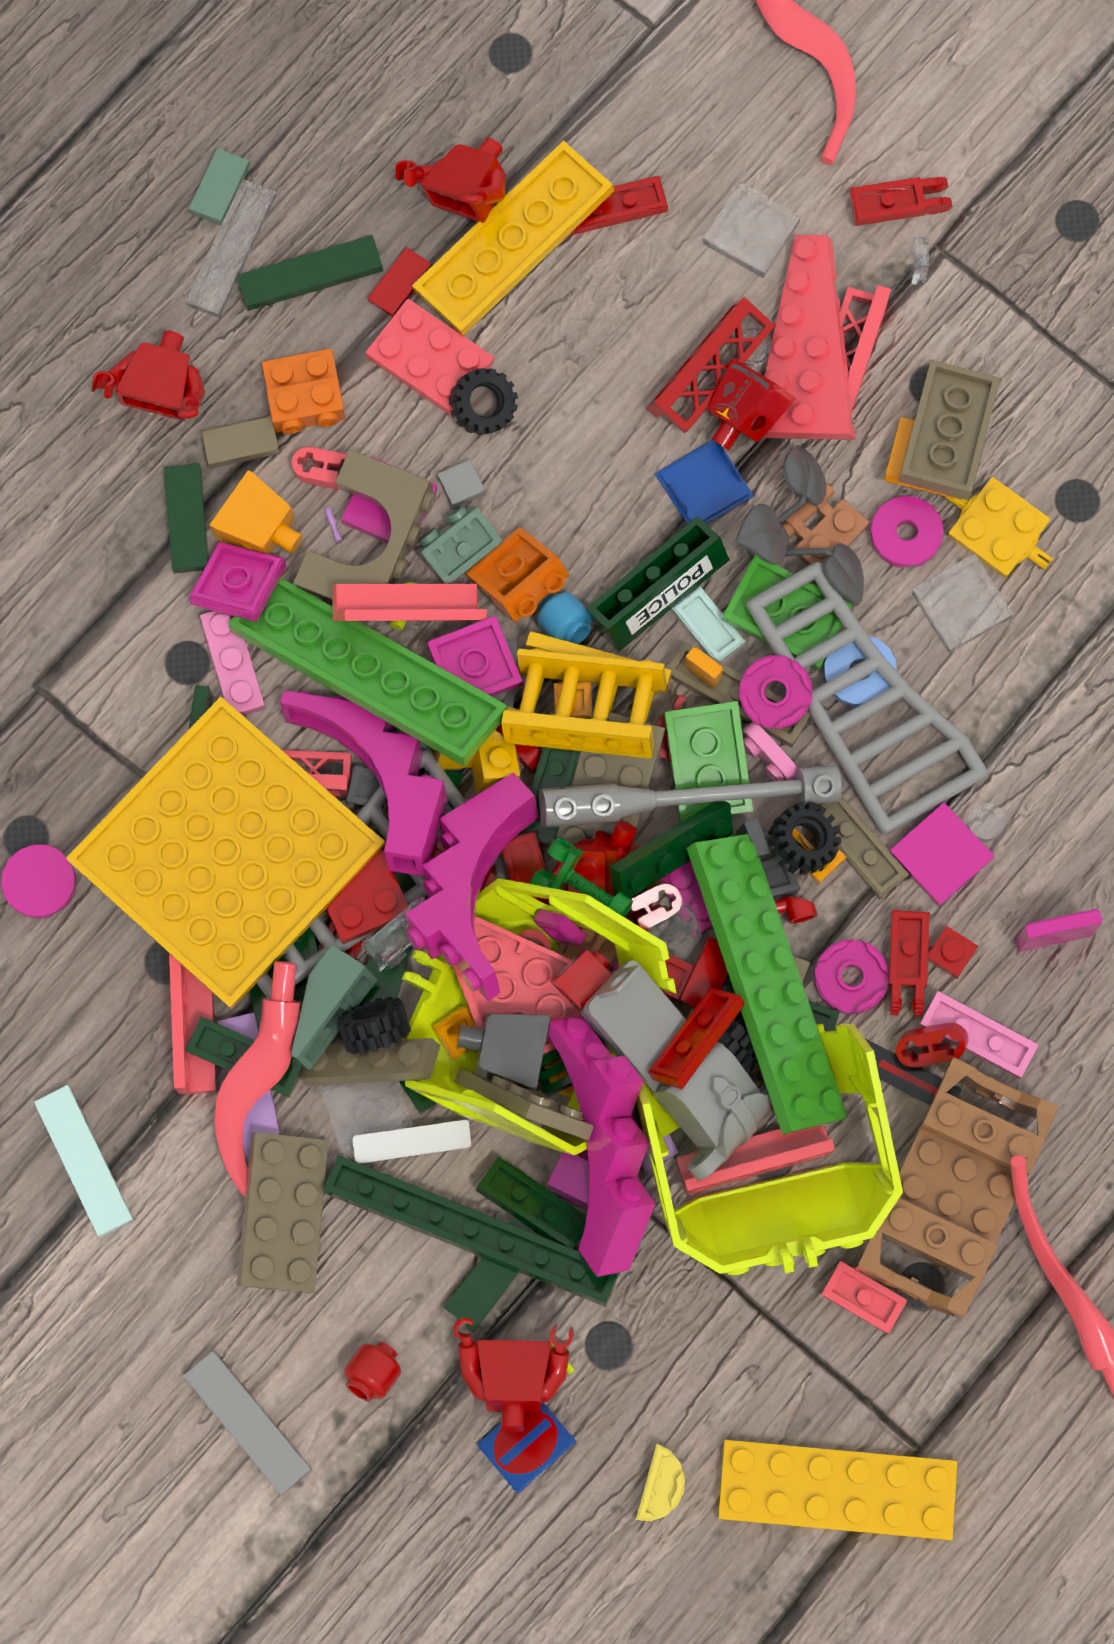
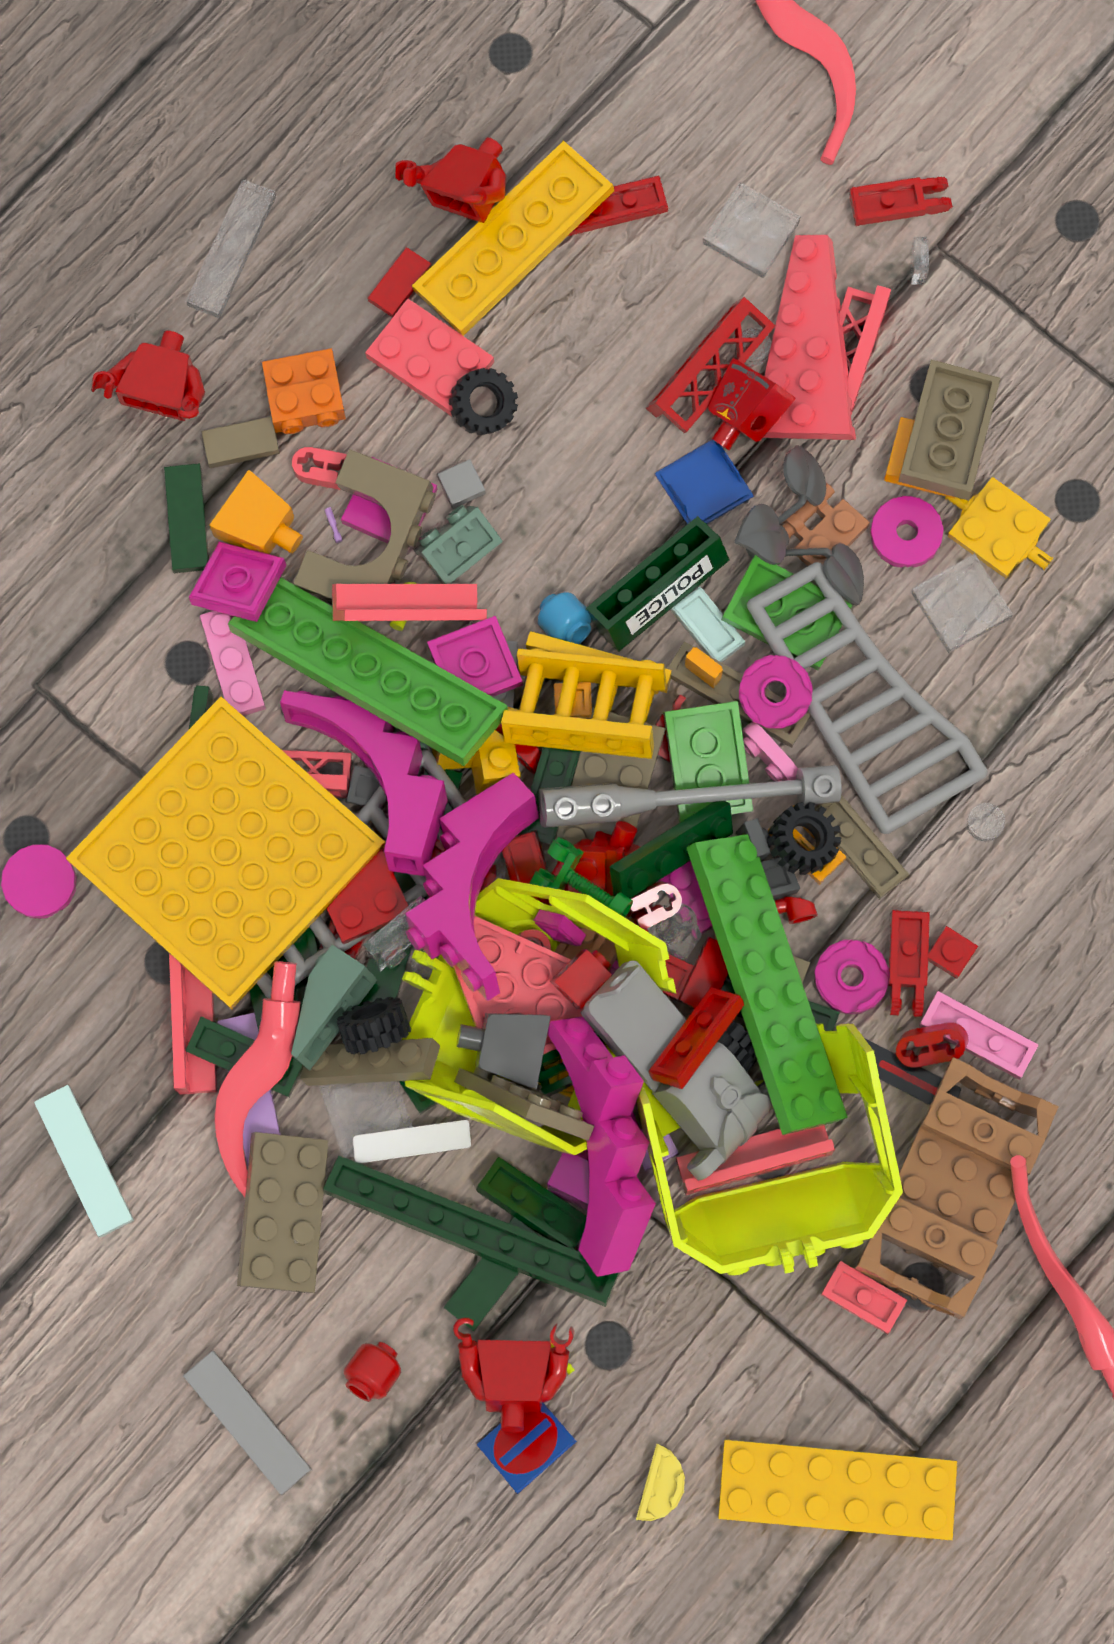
(219, 186): sand green tile -> none
(310, 272): dark green tile -> none
(448, 1030): light orange tile -> none
(518, 574): orange plate -> none
(863, 689): light blue tile -> none
(941, 854): dark pink tile -> none
(1059, 930): dark pink tile -> none

